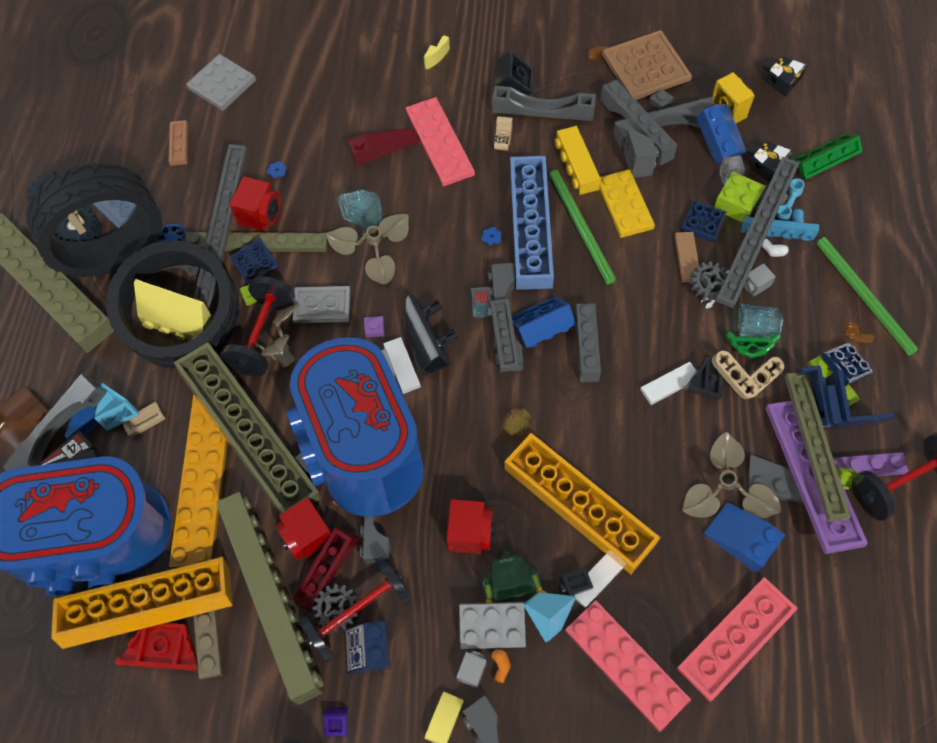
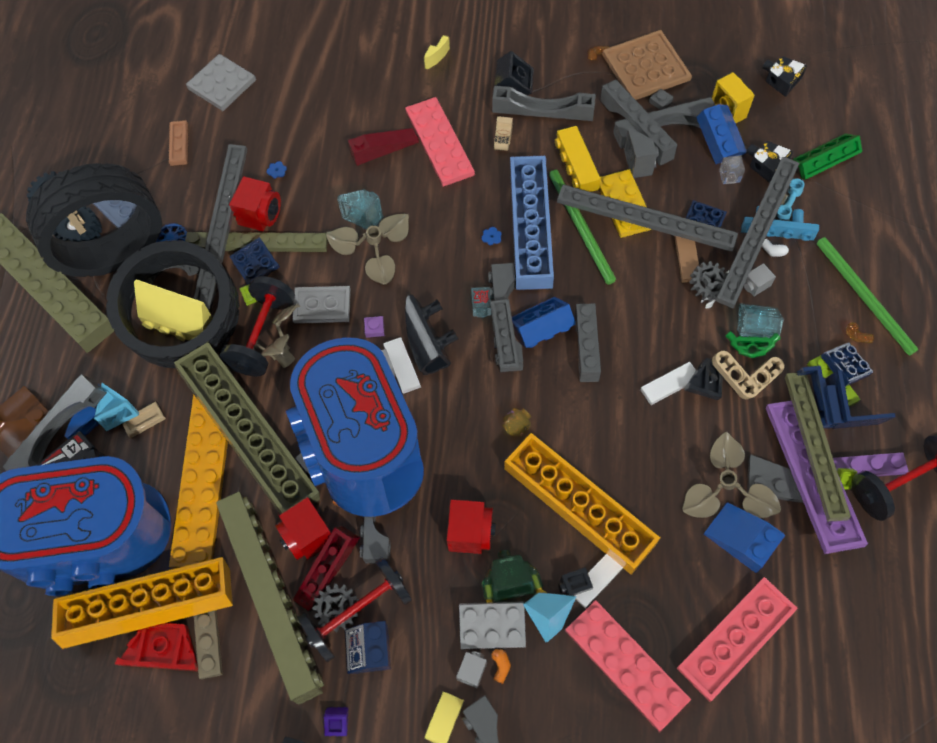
(647, 218): none -> dark grey plate
(739, 196): lime brick -> none

